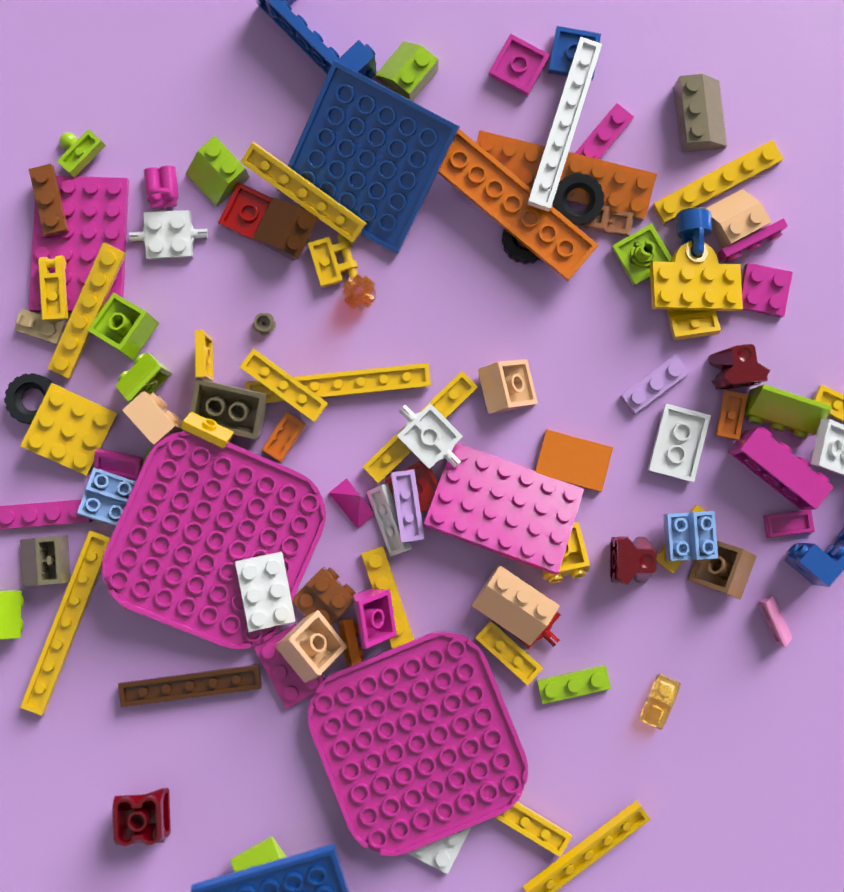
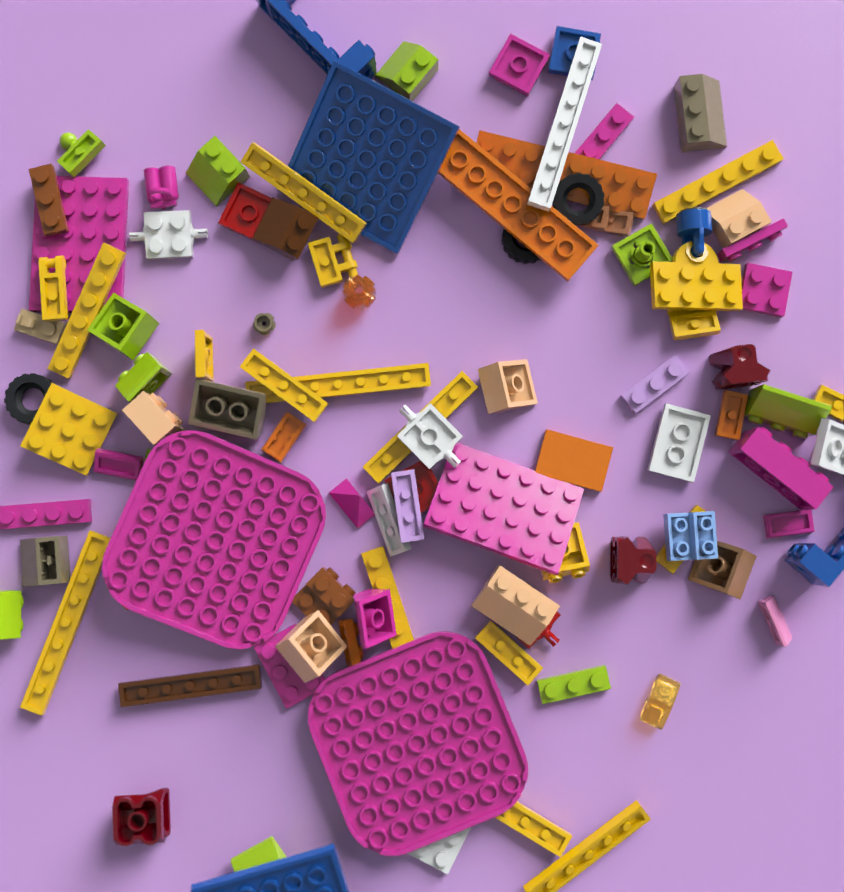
(105, 497): light blue slope -> none
(207, 429): yellow plate -> none
(265, 591): white plate -> none

